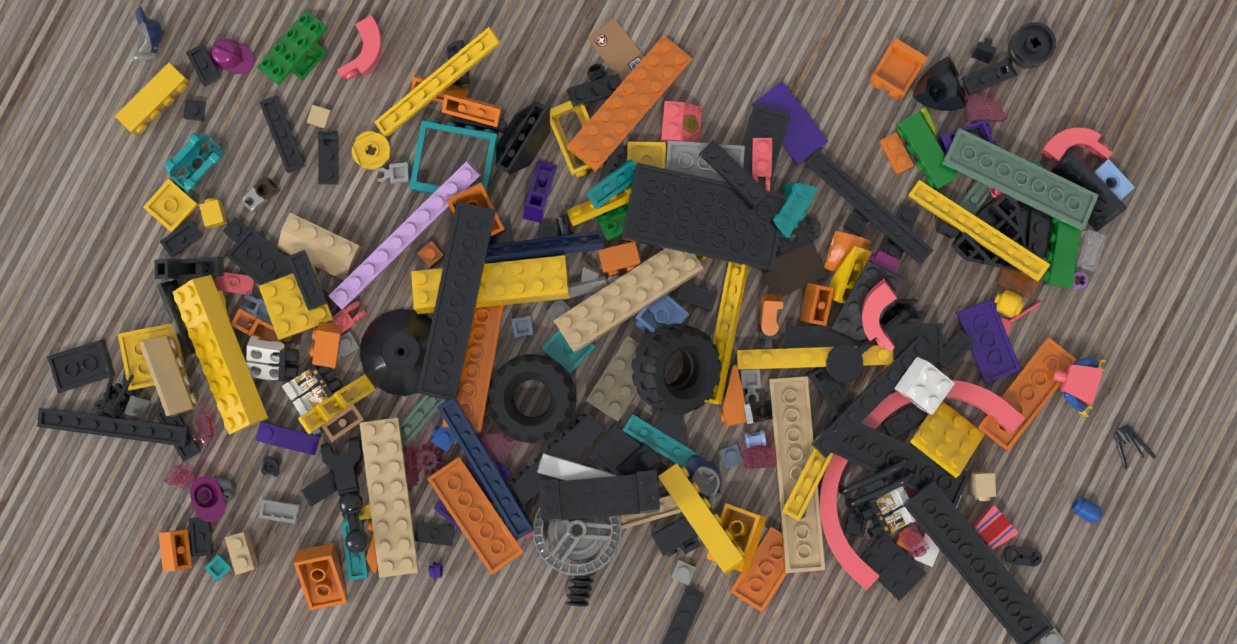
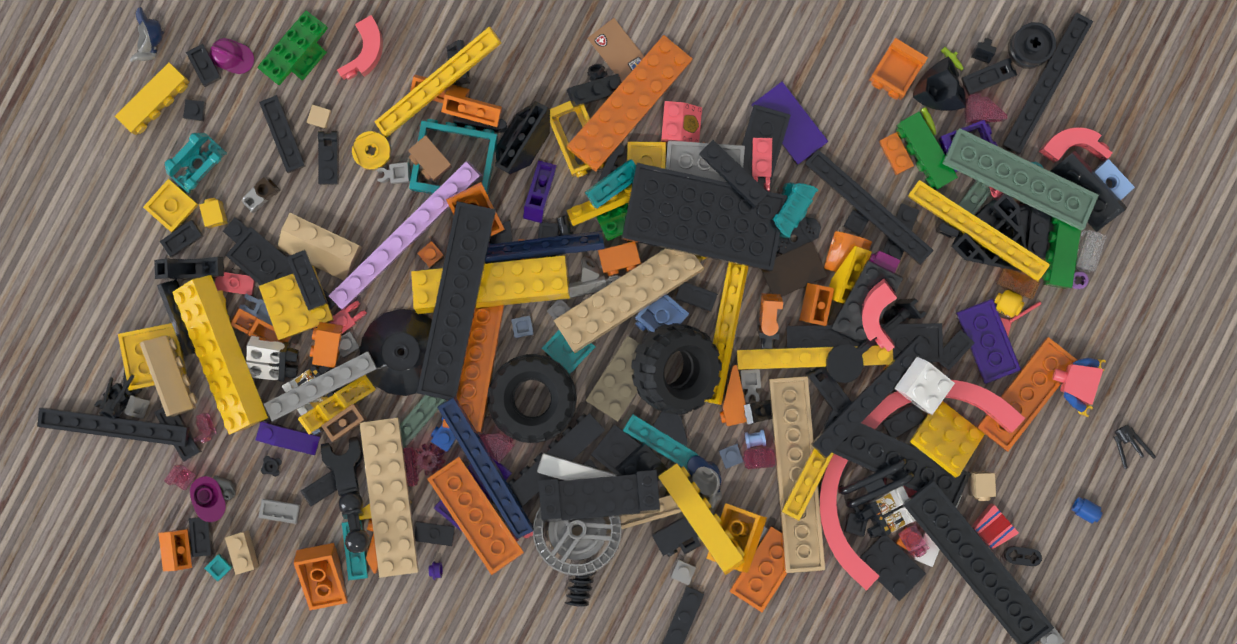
(80, 366): black tile -> none
(320, 386): none -> light grey plate
(429, 158): none -> medium nougat brick
(957, 63): none -> lime helmet
(1047, 83): none -> black plate

